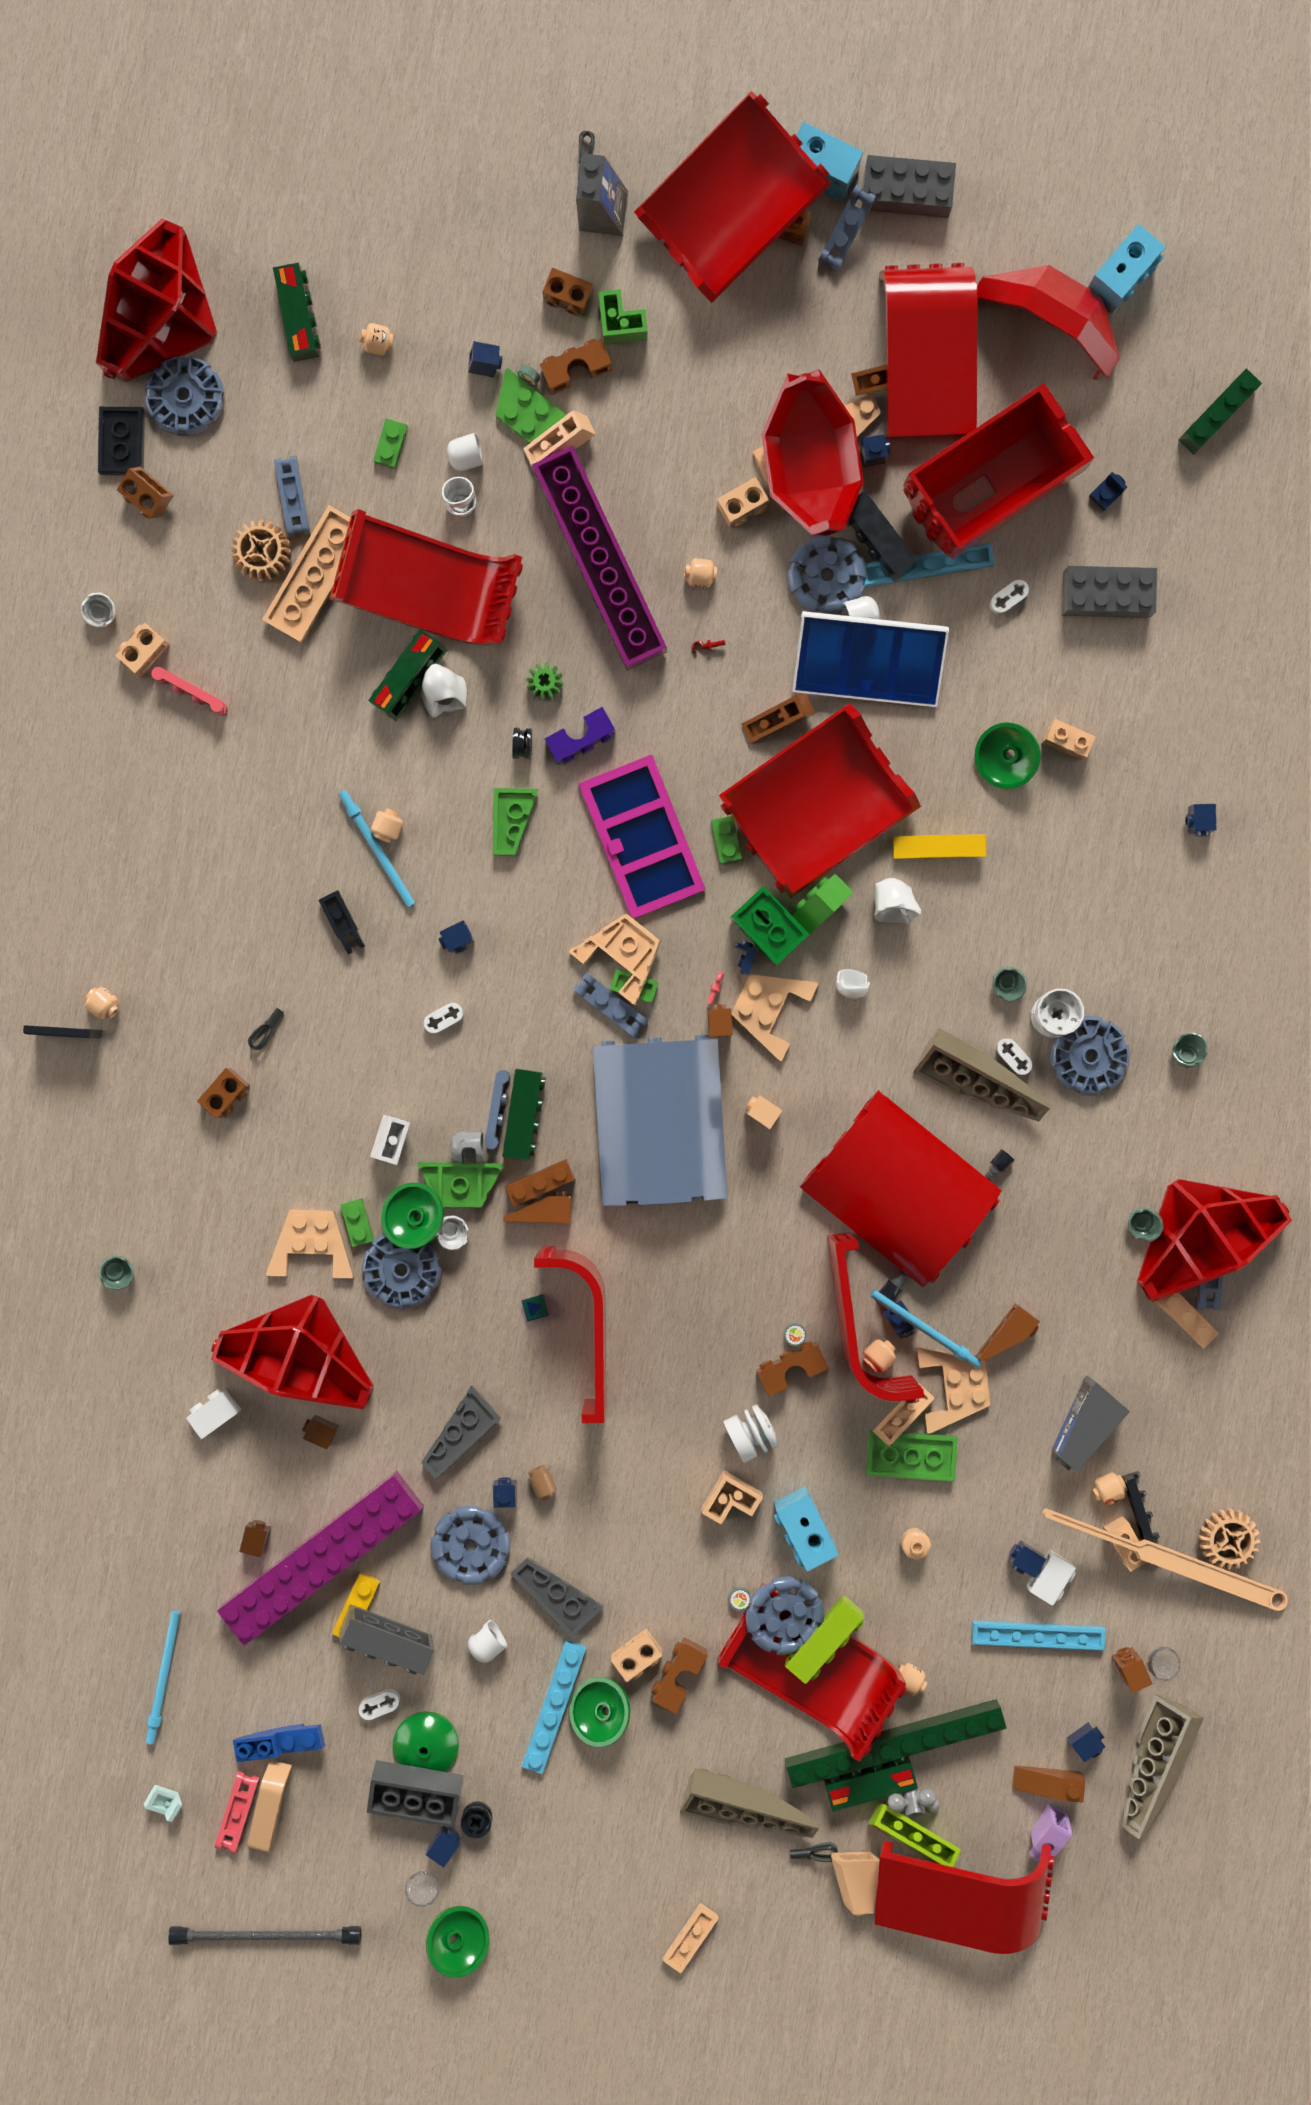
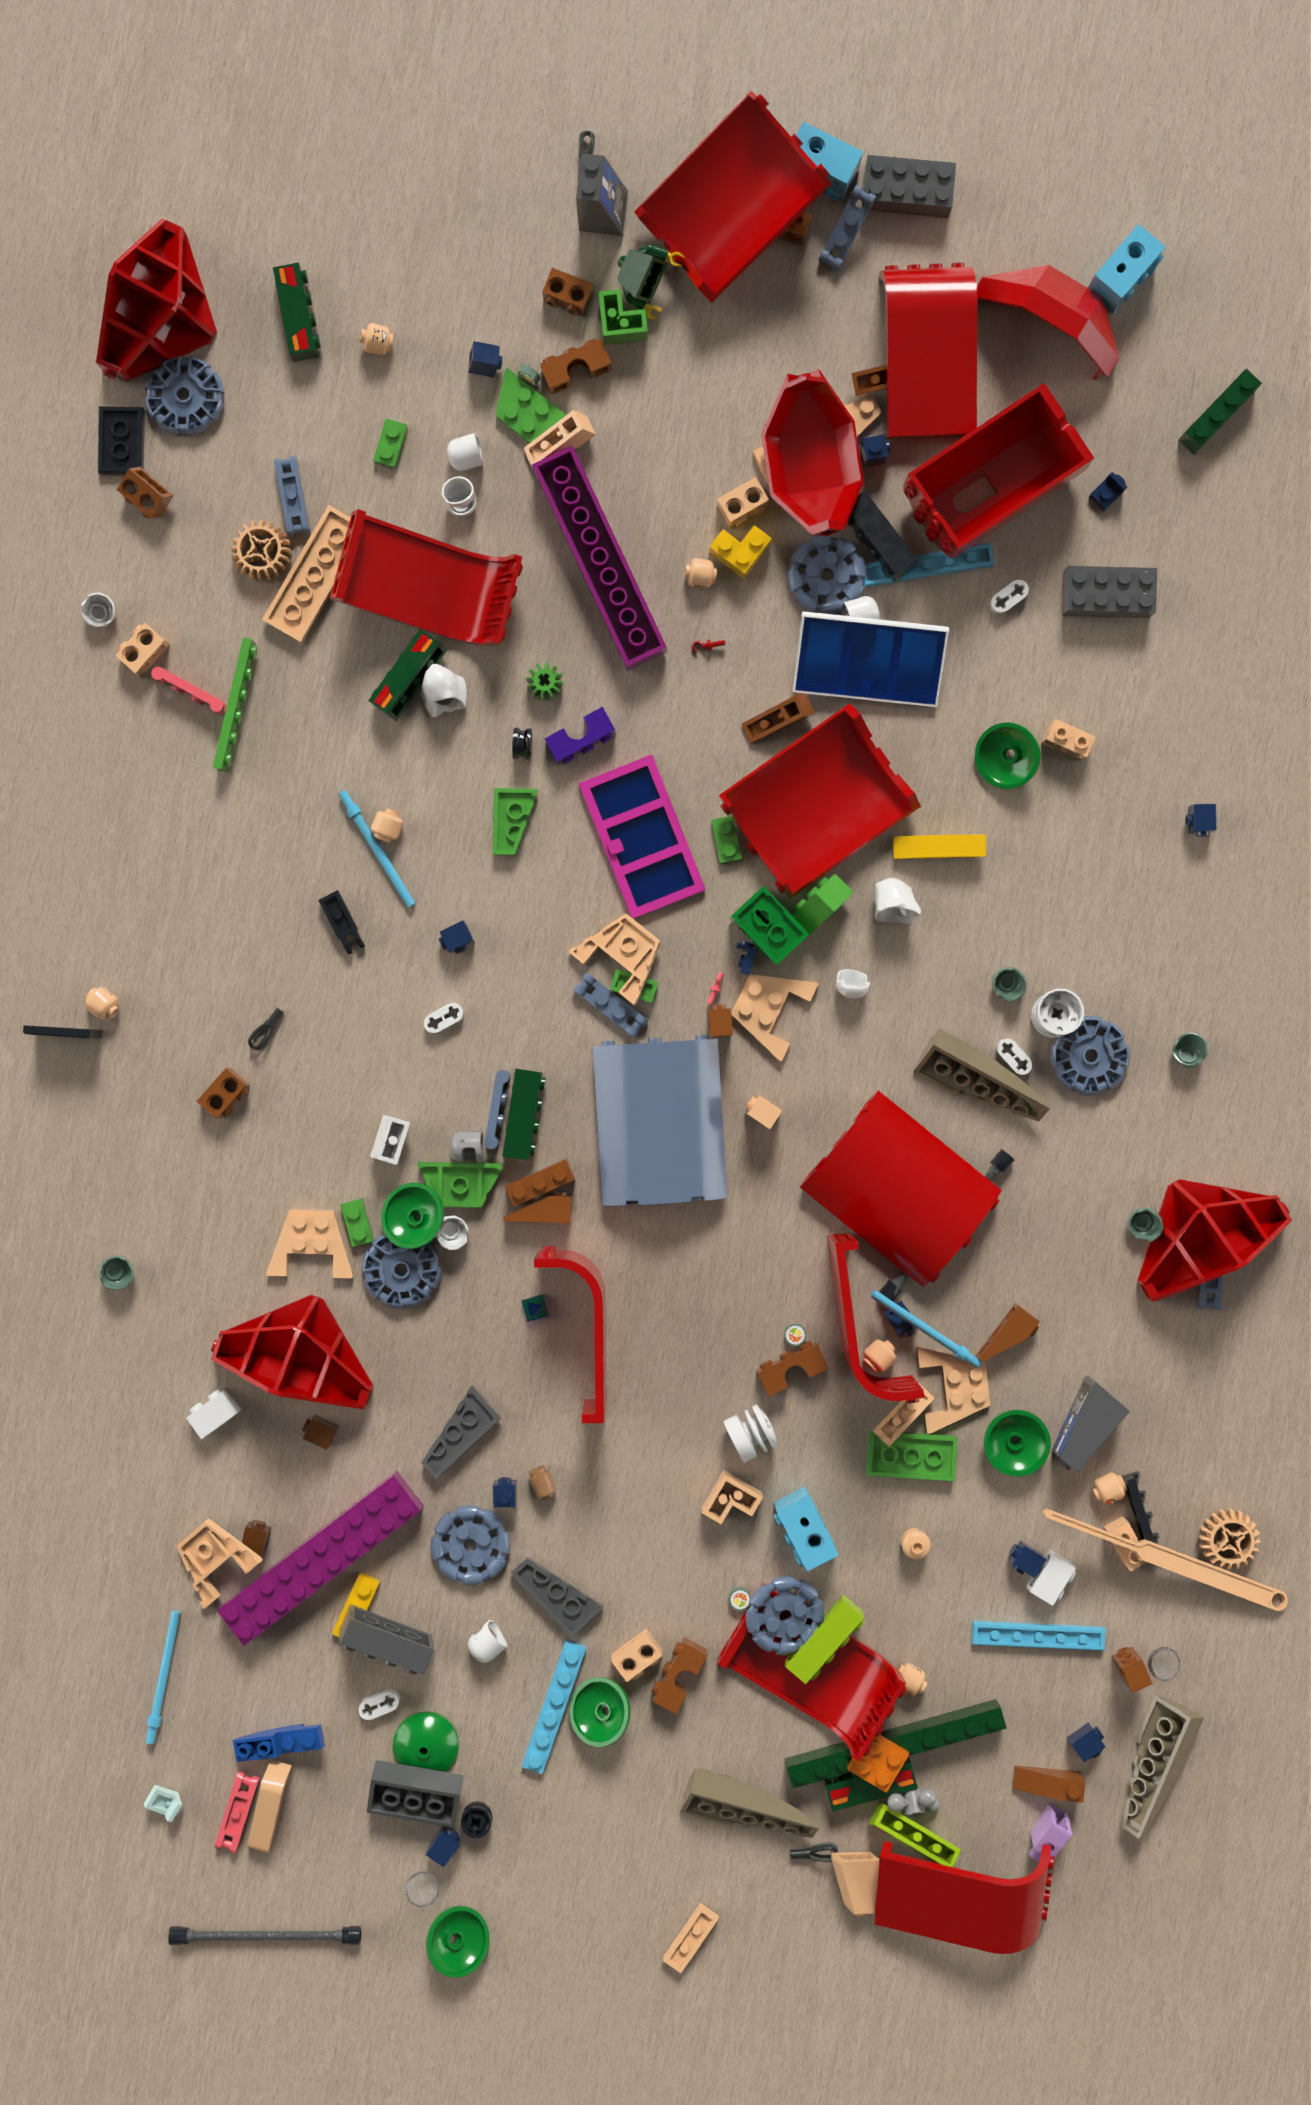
(207, 1550): none -> light nougat wing
(237, 695): none -> bright green plate
(642, 274): none -> dark green torso
(743, 555): none -> yellow brick
(881, 1763): none -> orange plate
(1029, 1451): none -> green dish
(1188, 1319): light nougat plate -> none

